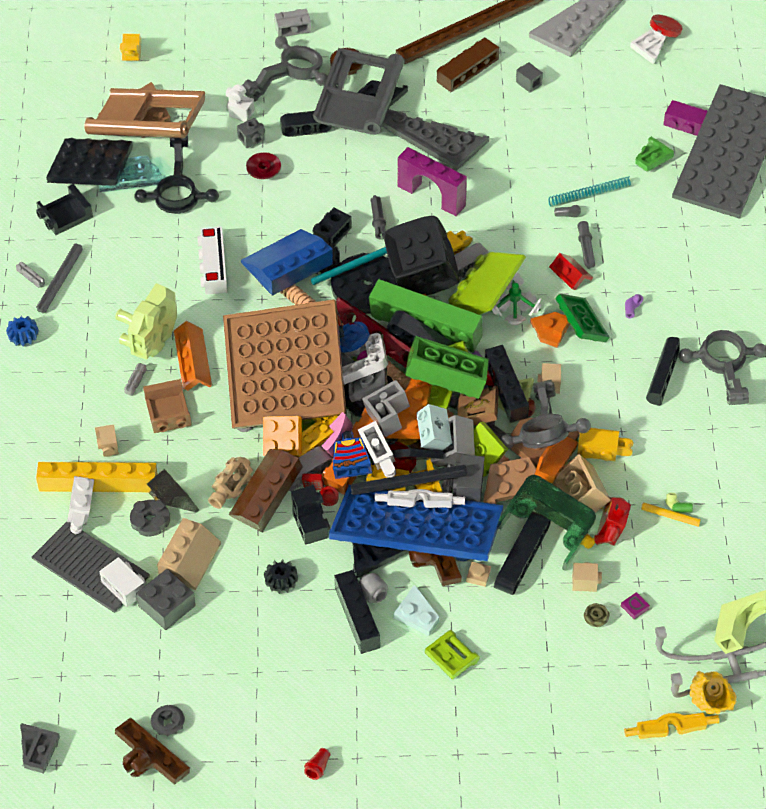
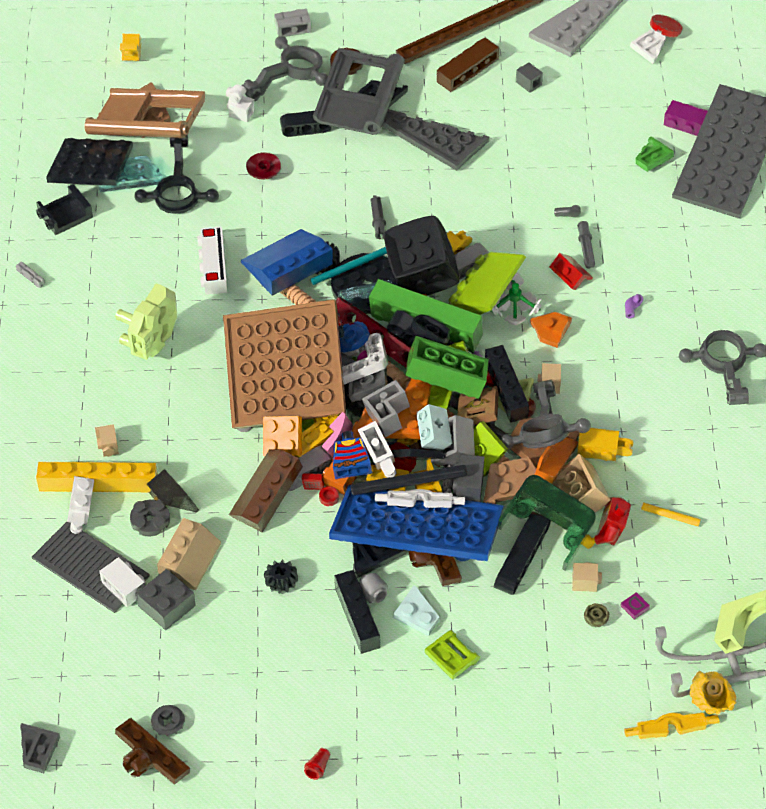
(22, 330): blue gear -> none
(59, 278): dark grey axle -> none
(135, 379): light grey axle -> none
(167, 406): medium nougat panel -> none
(192, 356): orange panel -> none
(229, 484): tan brick -> none
(251, 132): dark grey brick -> none
(308, 514): black brick -> none
(333, 226): black brick -> none
(363, 291): none -> clear light blue plate
(430, 329): none -> black piece
(452, 184): magenta arch -> none
(478, 574): tan plate -> none
(582, 318): green plate -> none
(589, 192): teal piece -> none
(663, 371): black brick -> none
(675, 505): arm -> none

